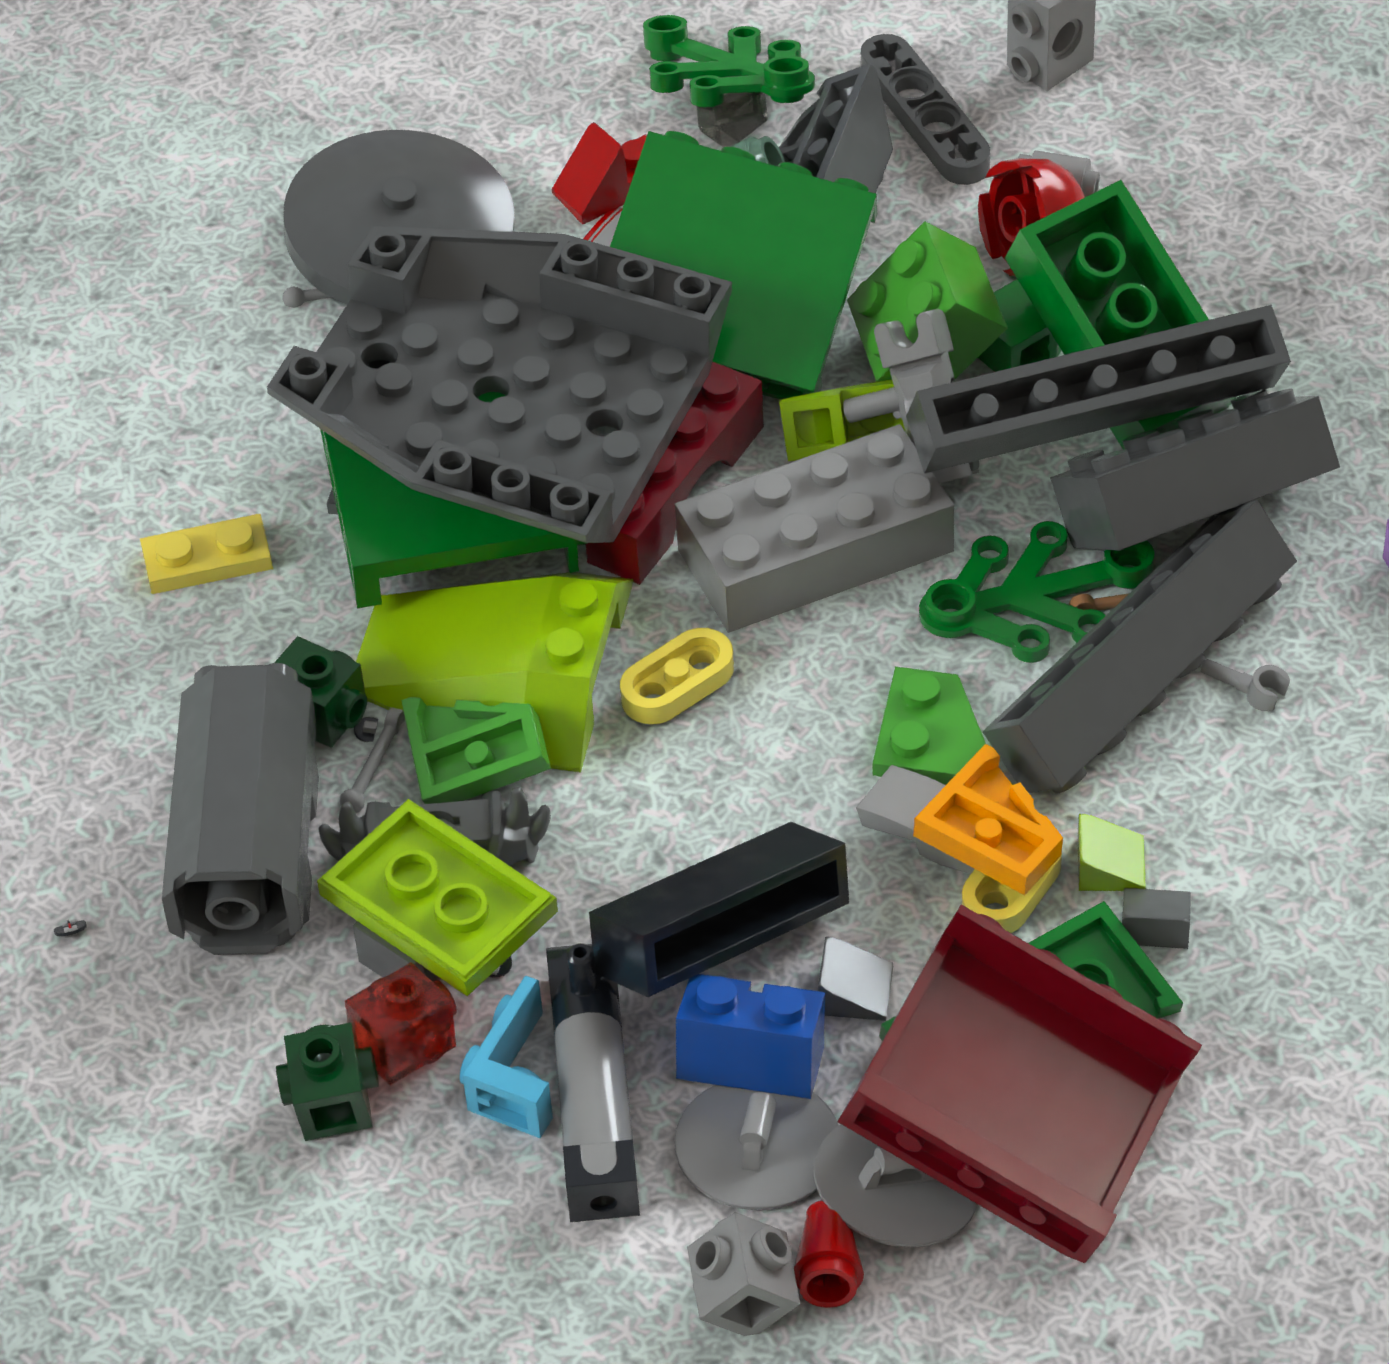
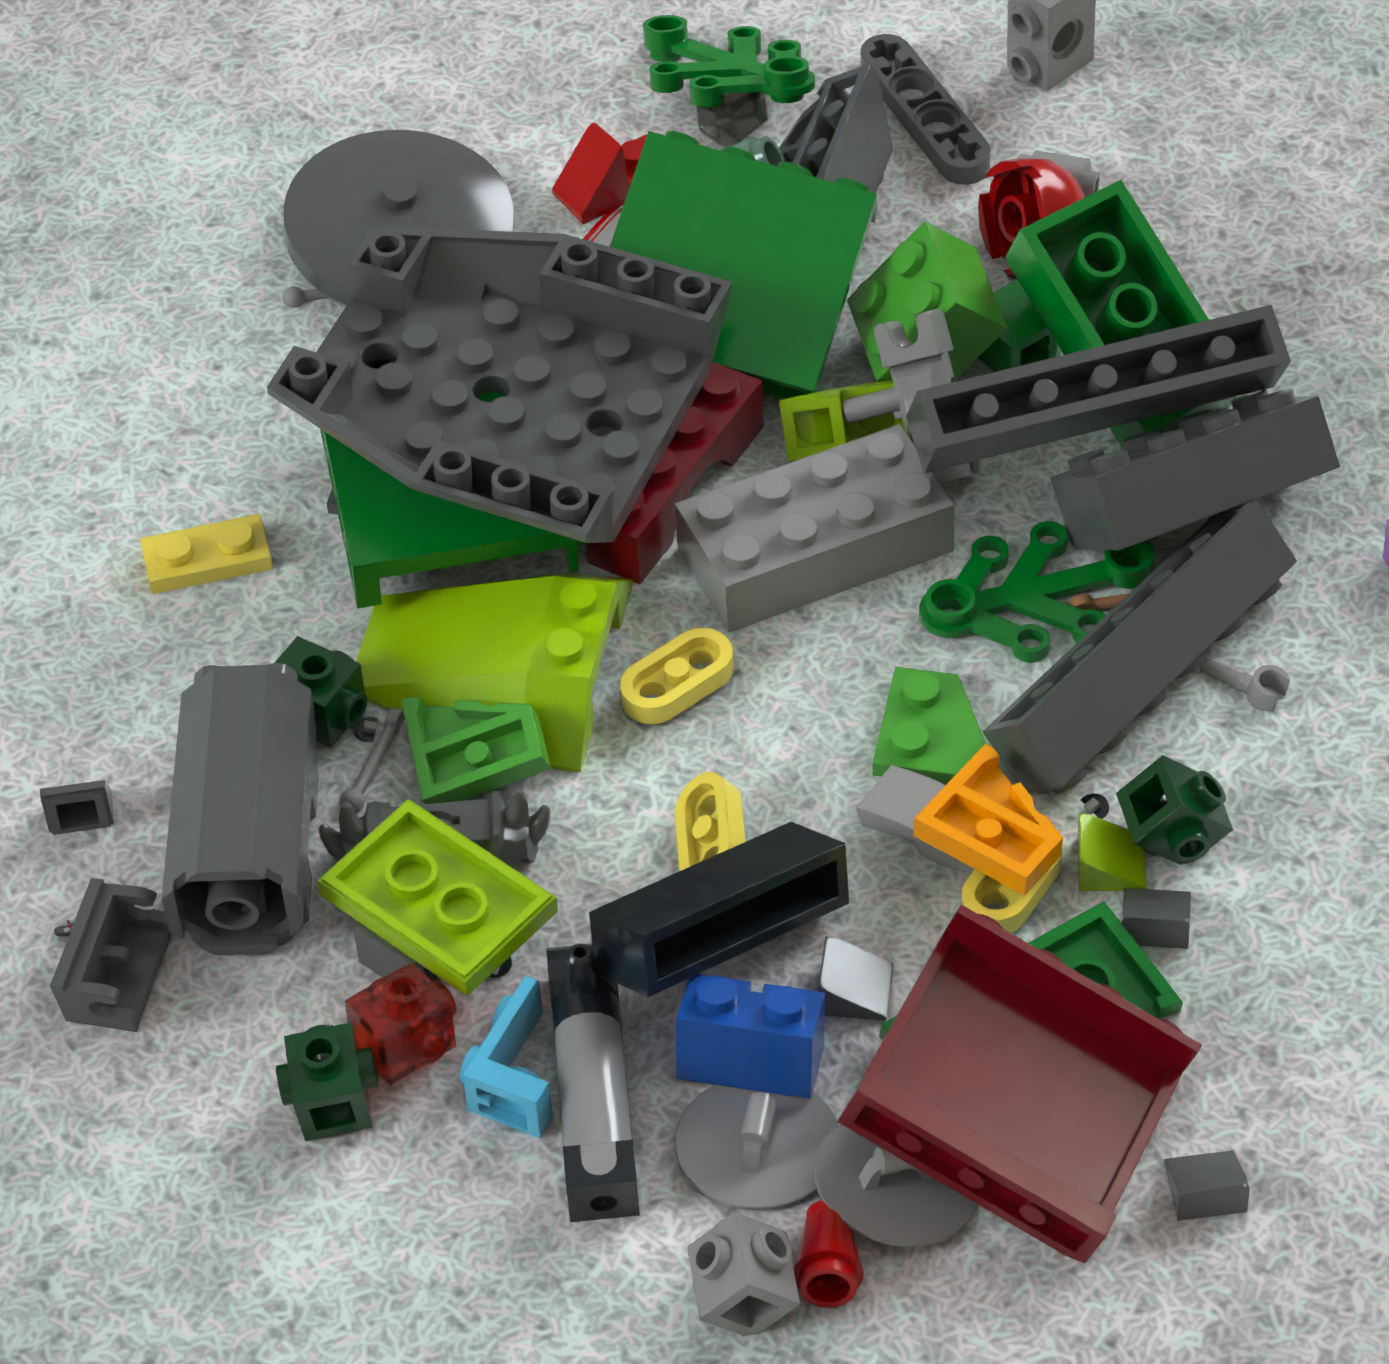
(77, 807): none -> dark grey slope
(111, 957): none -> dark grey hinge
(707, 819): none -> light yellow plate
(1096, 804): none -> black piece
(1174, 811): none -> dark green brick
(1207, 1185): none -> dark grey slope

